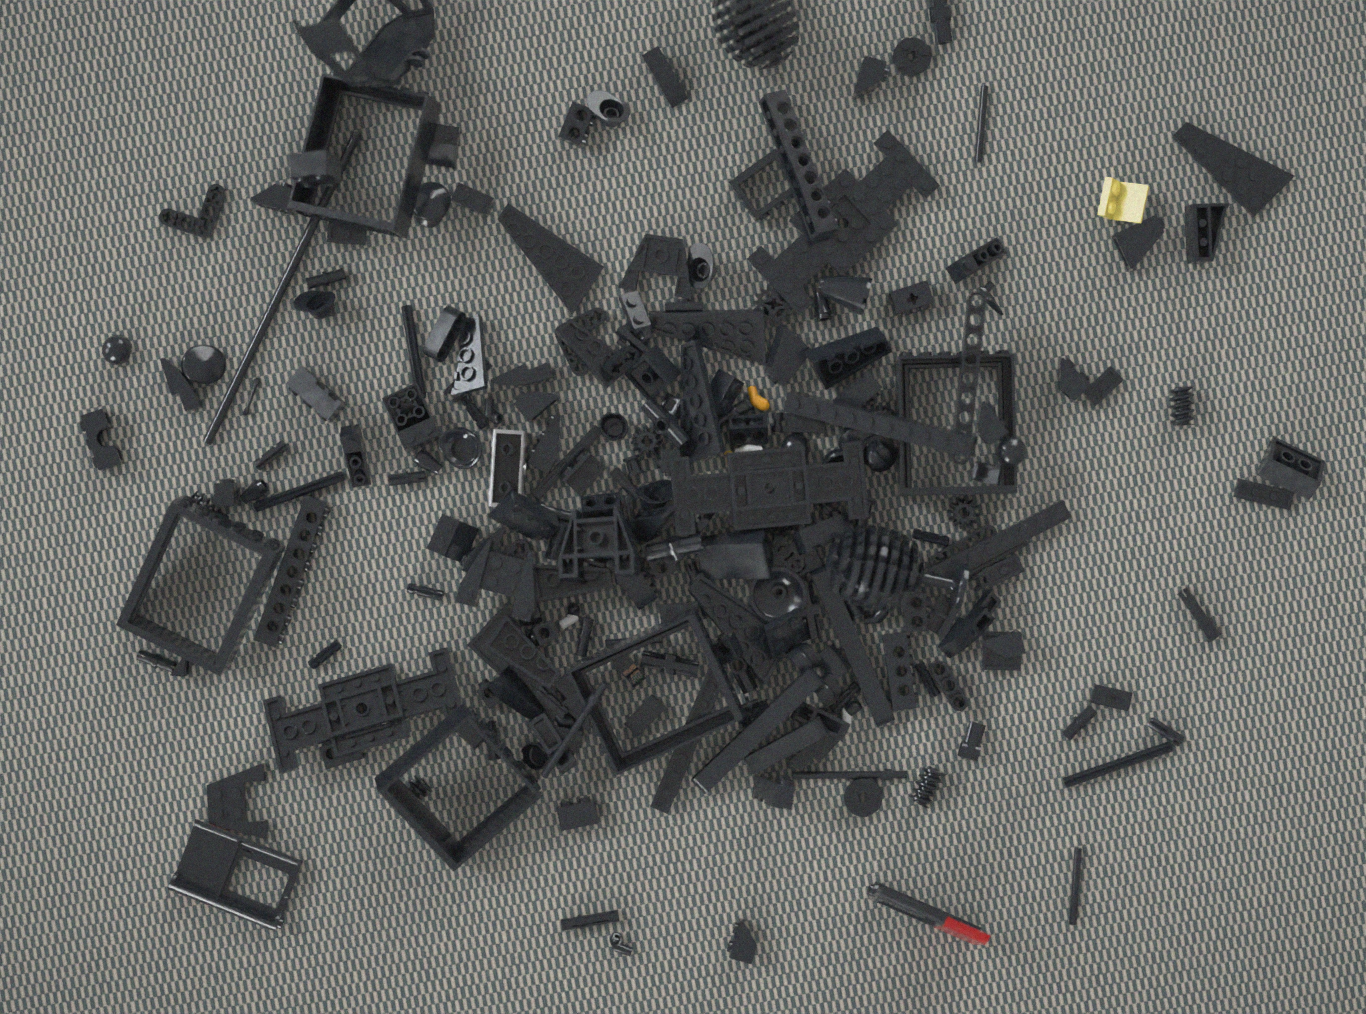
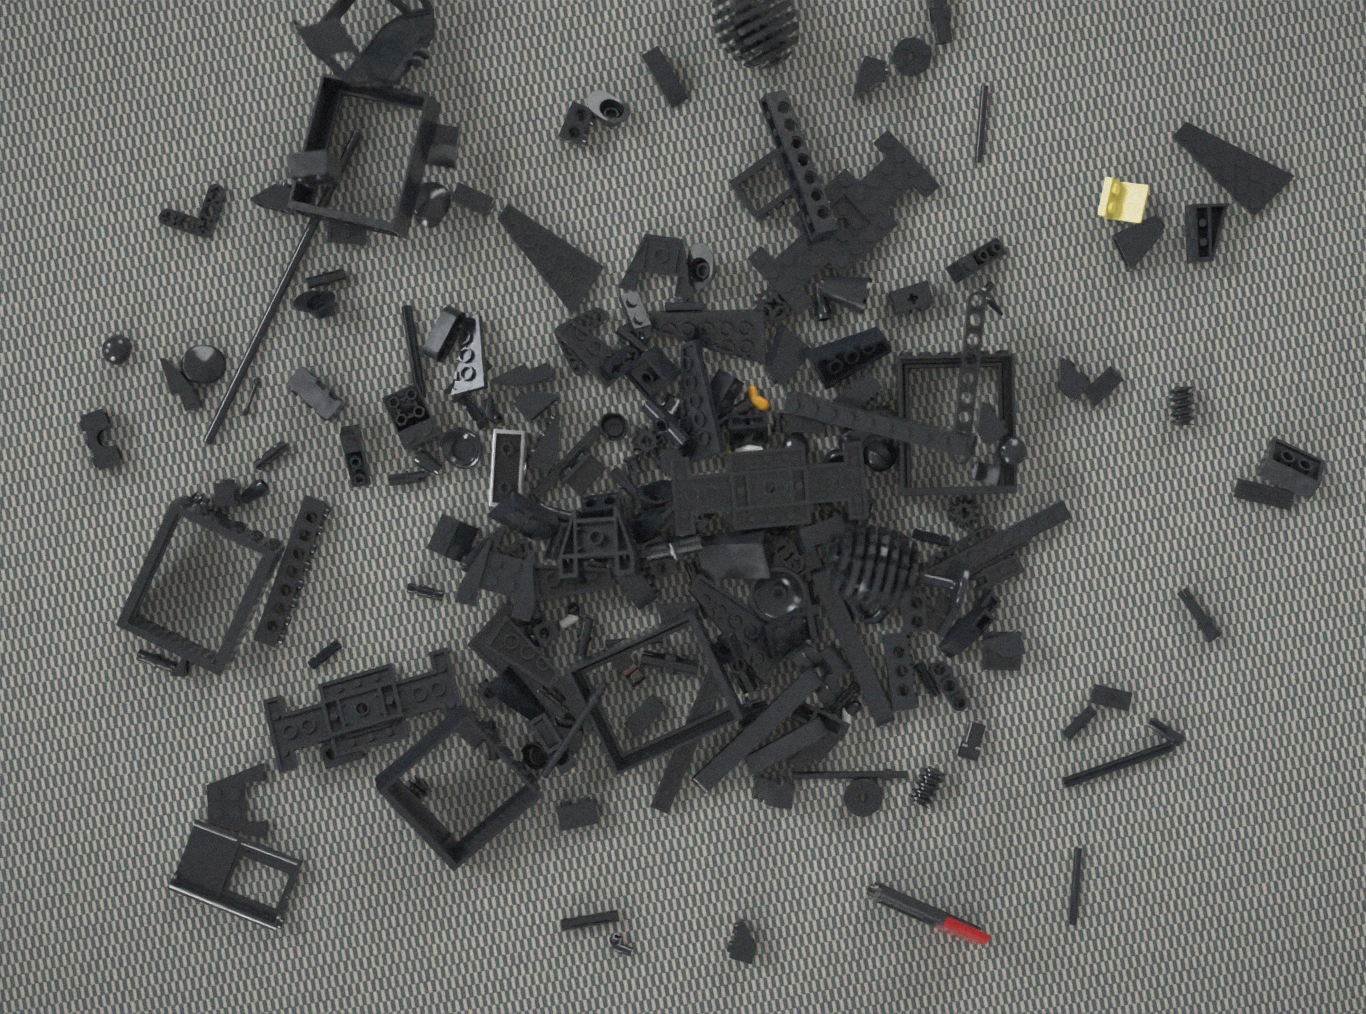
(298, 491): black axle -> none

